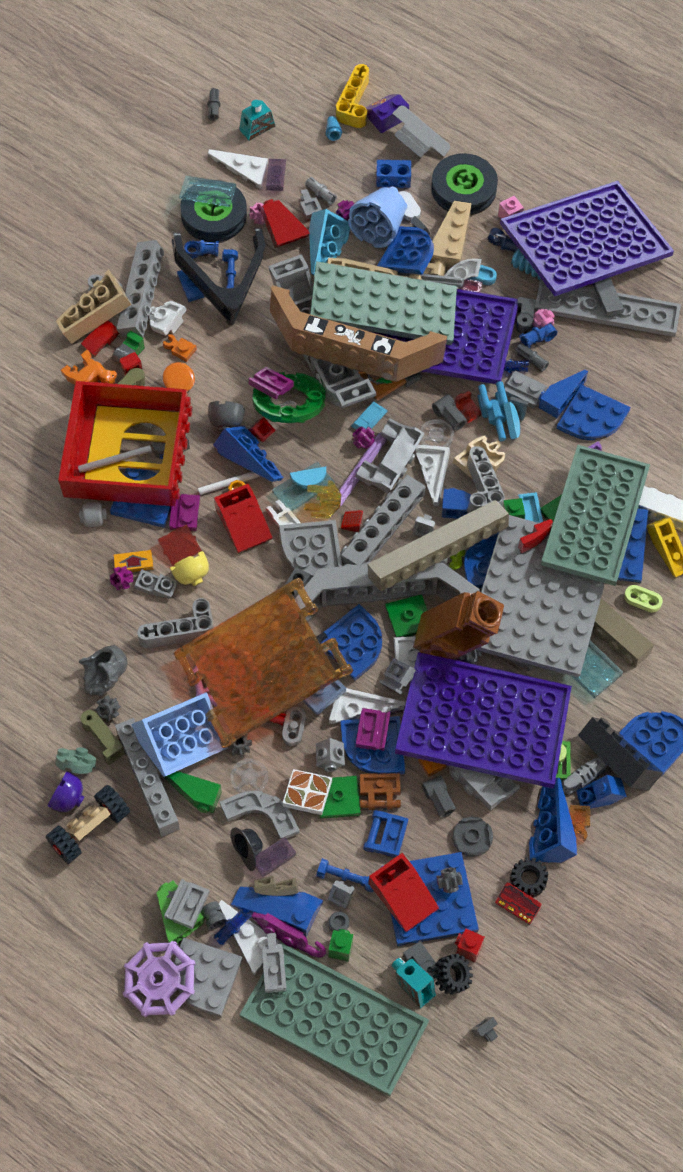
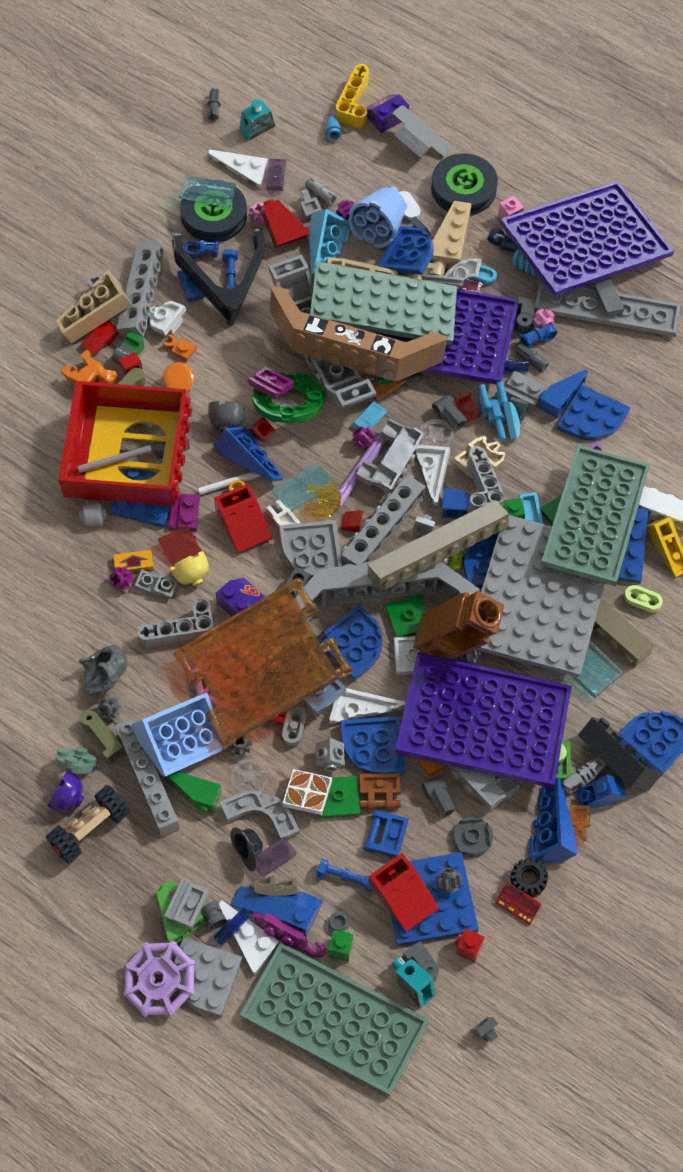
(237, 596): none -> dark purple slope
(273, 965): light grey hinge -> none
(309, 477): medium azure tile -> none
(341, 894): light grey tile -> none
(372, 729): magenta plate -> none
(393, 173): blue brick -> none
(397, 675): light grey plate -> none
(444, 978): black tyre -> none
(539, 533): red slope -> none

